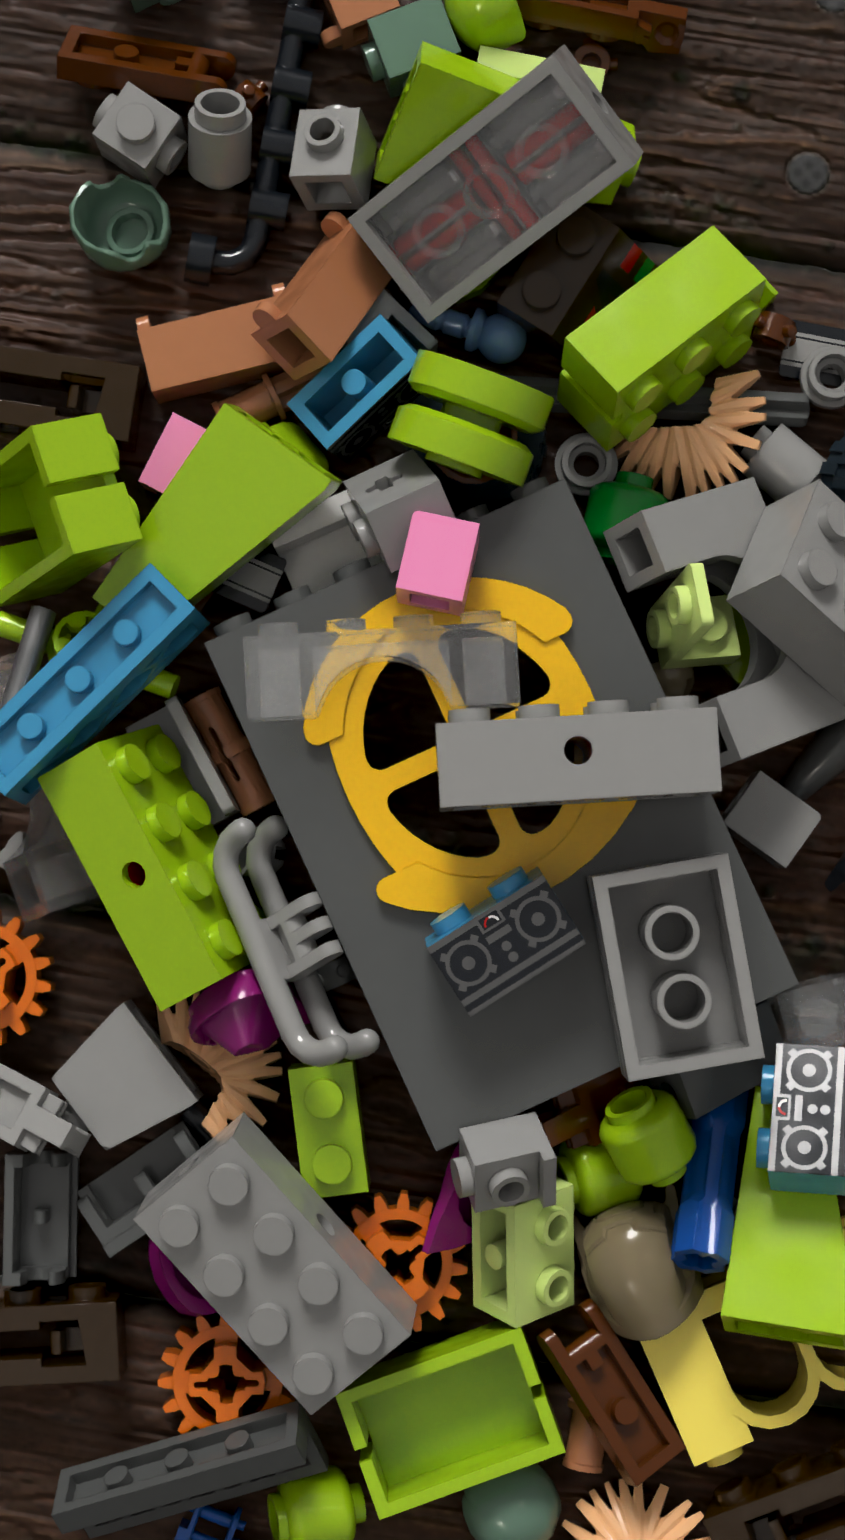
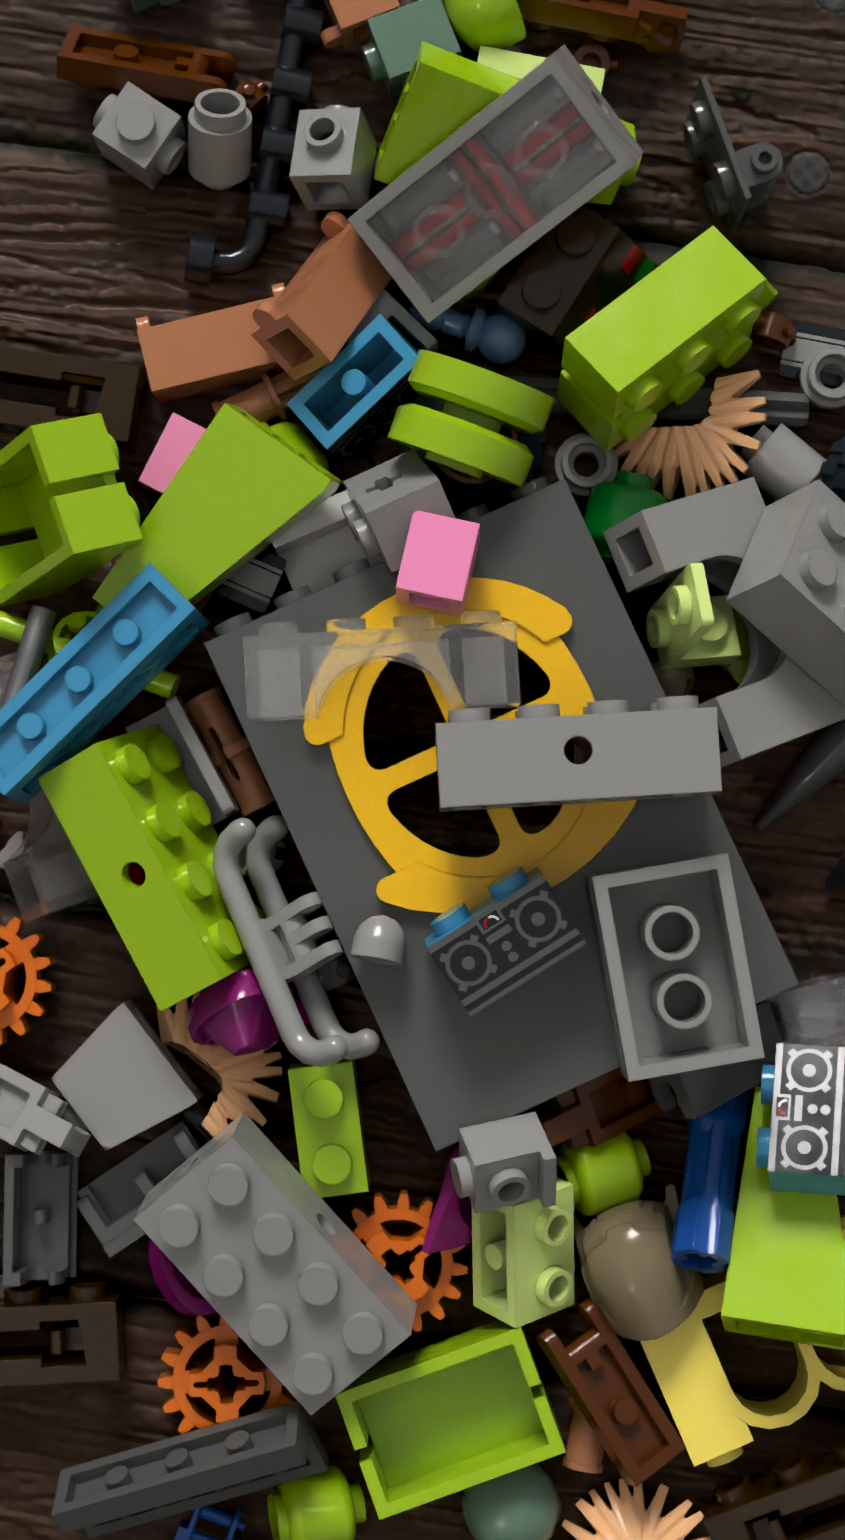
(120, 223): sand green hair -> none
(379, 942): none -> light grey hinge
(647, 1136): lime head -> none
(737, 178): none -> dark grey hinge
(770, 819): light grey panel -> none

